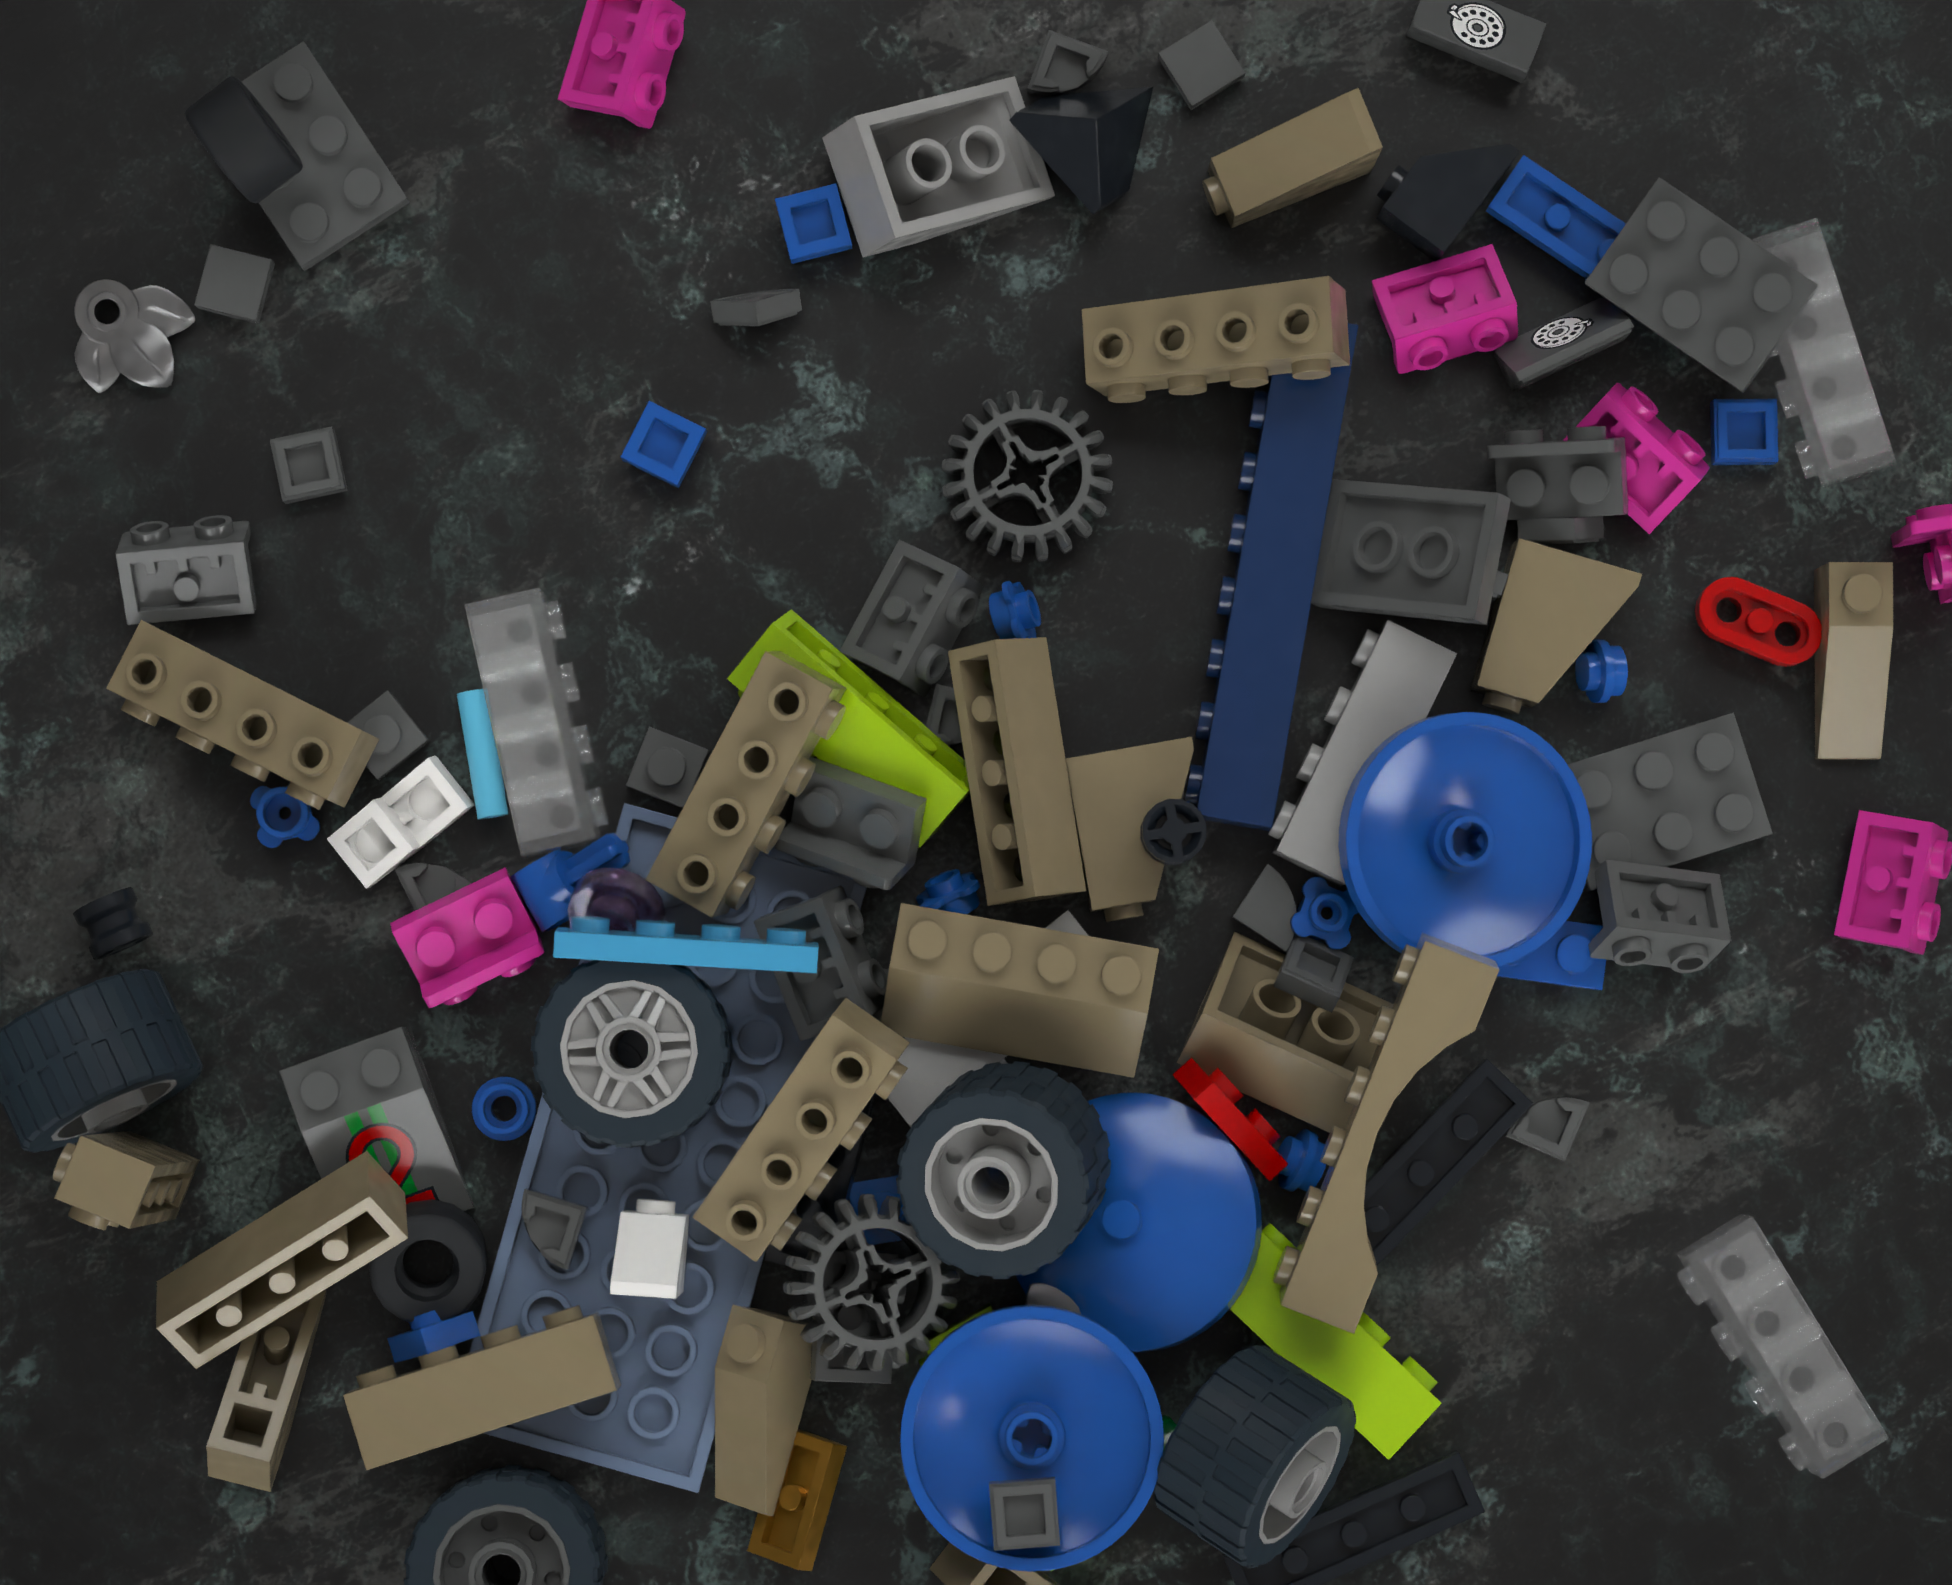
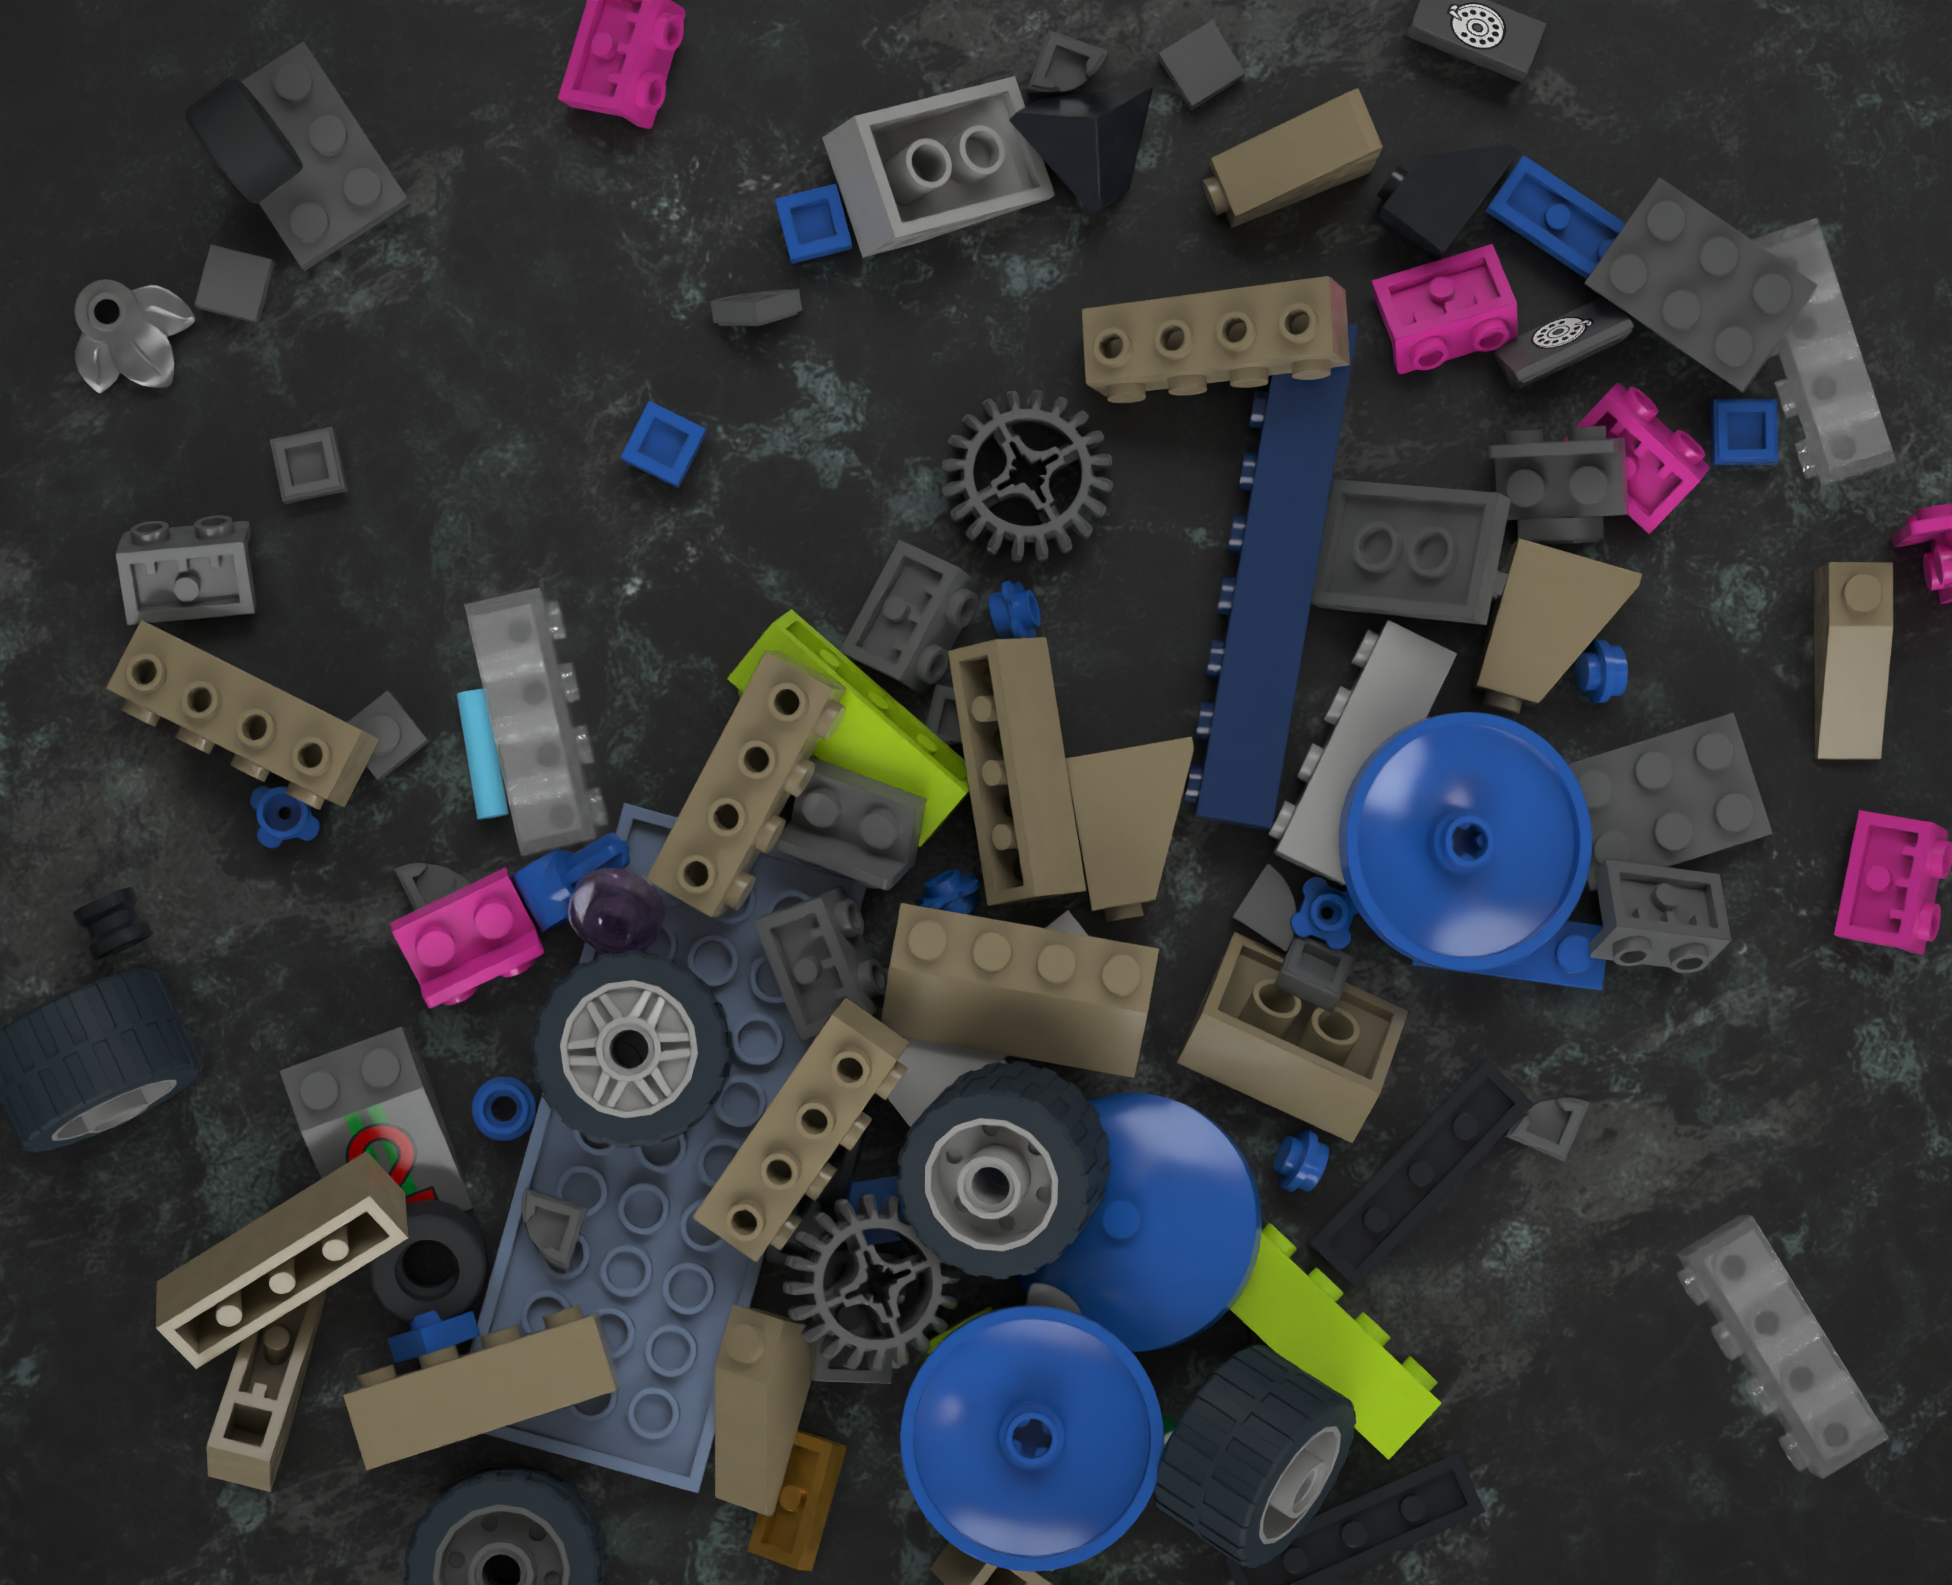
(122, 1180): dark tan brick -> none
(400, 822): white slope -> none
(650, 1251): white slope -> none
(658, 944): dark azure plate -> none
(667, 767): dark grey plate -> none
(1024, 1513): dark grey tile -> none
(1181, 821): black wheel -> none
(1218, 1099): red plate -> none
(1436, 1006): dark tan arch -> none
(1756, 621): red plate -> none

